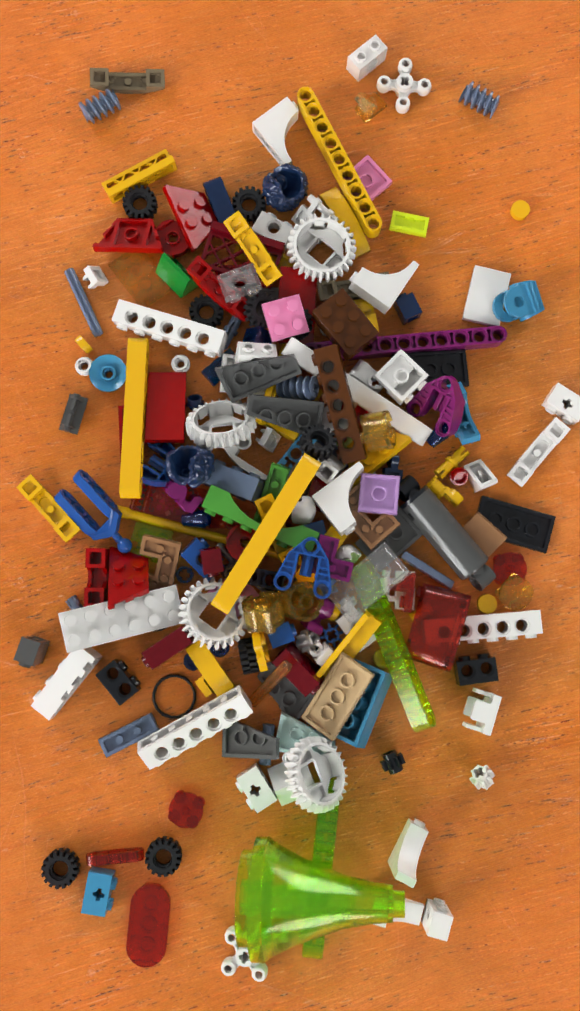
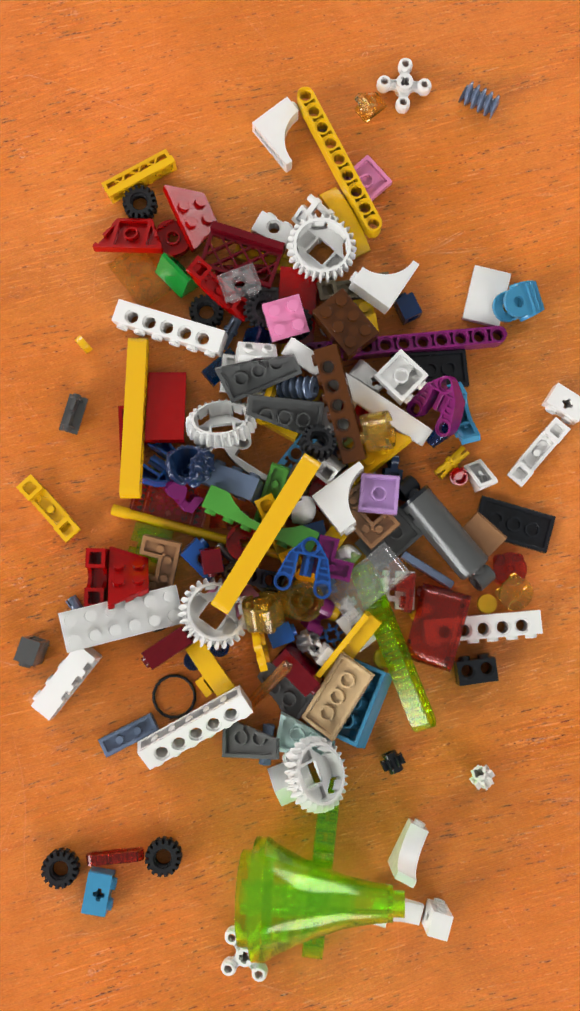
(80, 362): white plate -> none
(83, 302): sand blue axle -> none
(95, 276): white tile -> none
(99, 106): sand blue piece -> none
(101, 367): dark azure dish -> none
(103, 503): blue piece -> none
(114, 685): black brick -> none
(127, 83): dark tan slope -> none
(148, 925): clear red tile -> none
(180, 358): white plate -> none
(186, 809): clear red piece -> none
(189, 570): bush -> none
(194, 400): dark blue plate -> none
(196, 519): clear blue cone -> none
(218, 199): dark blue beam -> none
(248, 656): black tyre -> none
(253, 248): yellow slope -> none
(254, 195): black tyre -> none
(266, 794): white brick -> none
(269, 439): white tile -> none
(285, 187): dark blue hair -> none
(366, 58): white brick -> none
(409, 224): neon yellow plate -> none
(441, 490): yellow connector -> none
(482, 711): white panel -> none
(520, 210): yellow tile -> none

